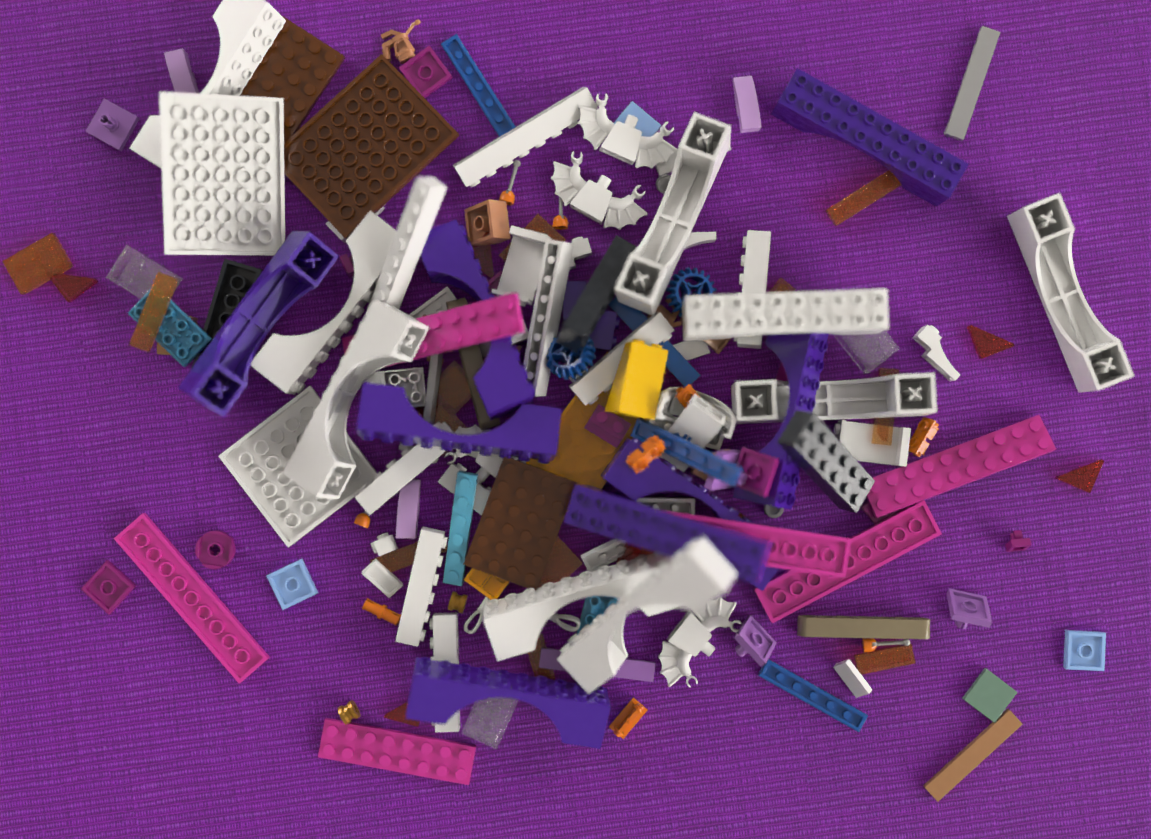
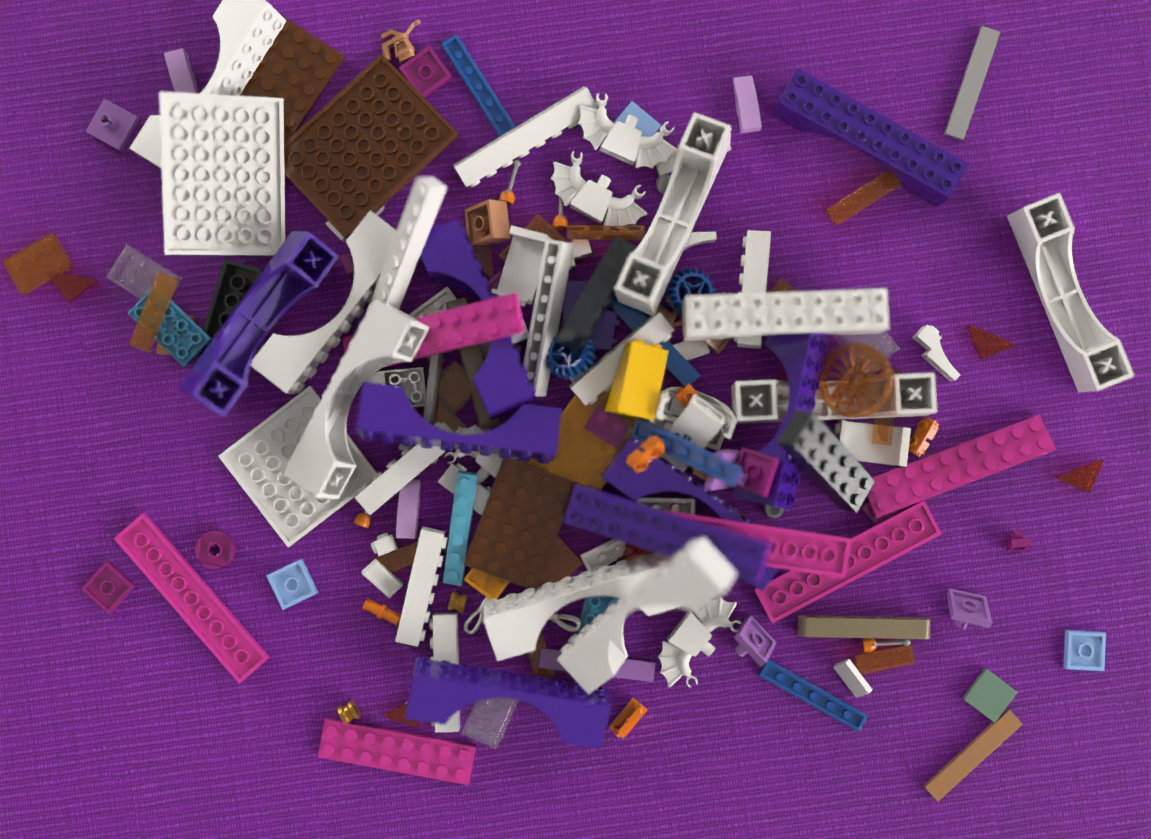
(605, 232): none -> clear orange tile
(862, 375): none -> clear orange piece

